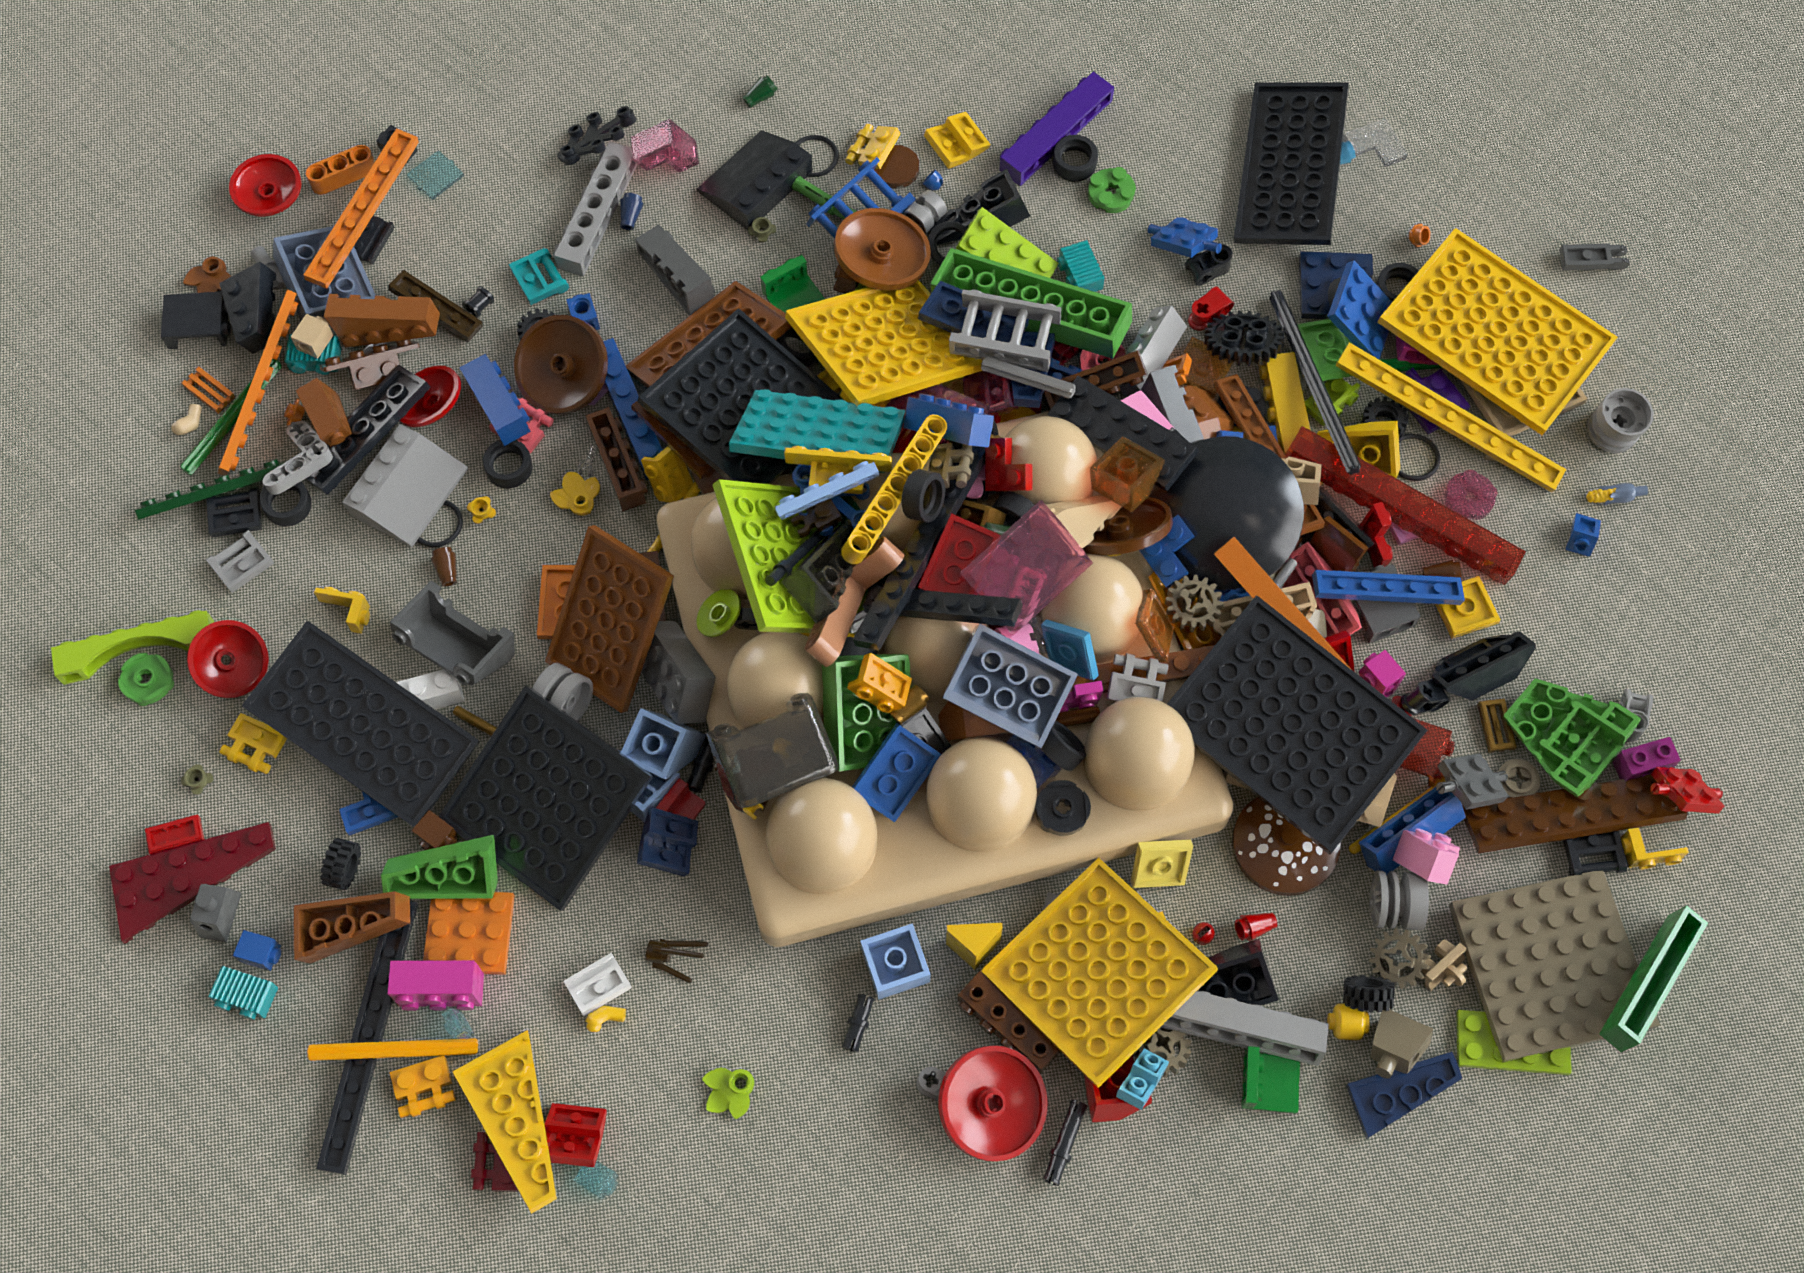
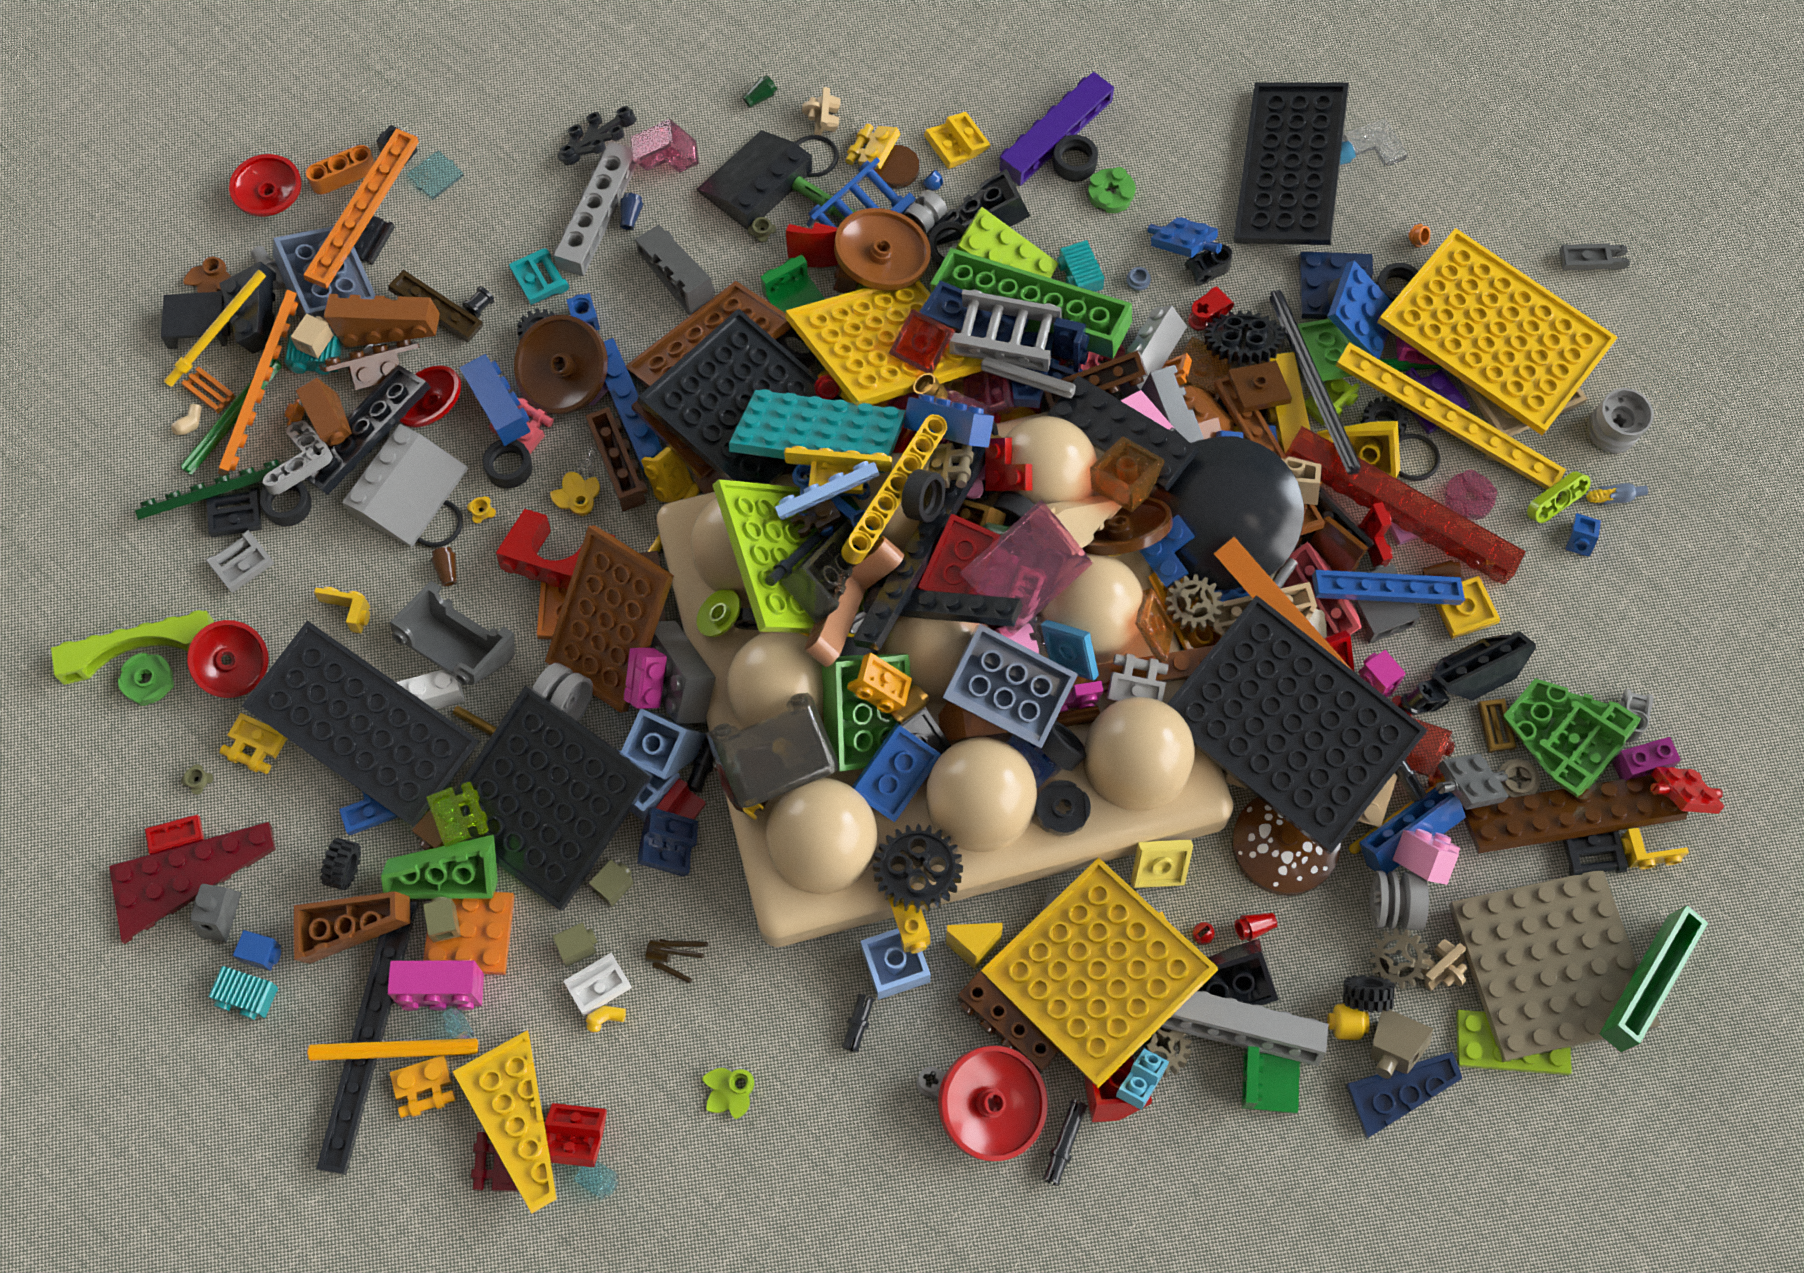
(184, 364): none -> yellow bar
(441, 919): none -> olive brick
(449, 817): none -> clear neon green plate
(520, 551): none -> red arch
(575, 944): none -> olive brick
(612, 882): none -> olive brick
(645, 678): none -> dark pink brick
(814, 244): none -> red slope
(819, 111): none -> tan hips
(826, 387): none -> red plate
(899, 882): none -> black gear
(911, 927): none -> yellow bracket
(921, 342): none -> clear red slope
(929, 385): none -> pearl gold wheel
(1071, 342): none -> dark blue bracket
(1138, 279): none -> sand blue plate
(1259, 386): none -> reddish brown plate
(1410, 782): none -> black axle
(1545, 505): none -> lime beam

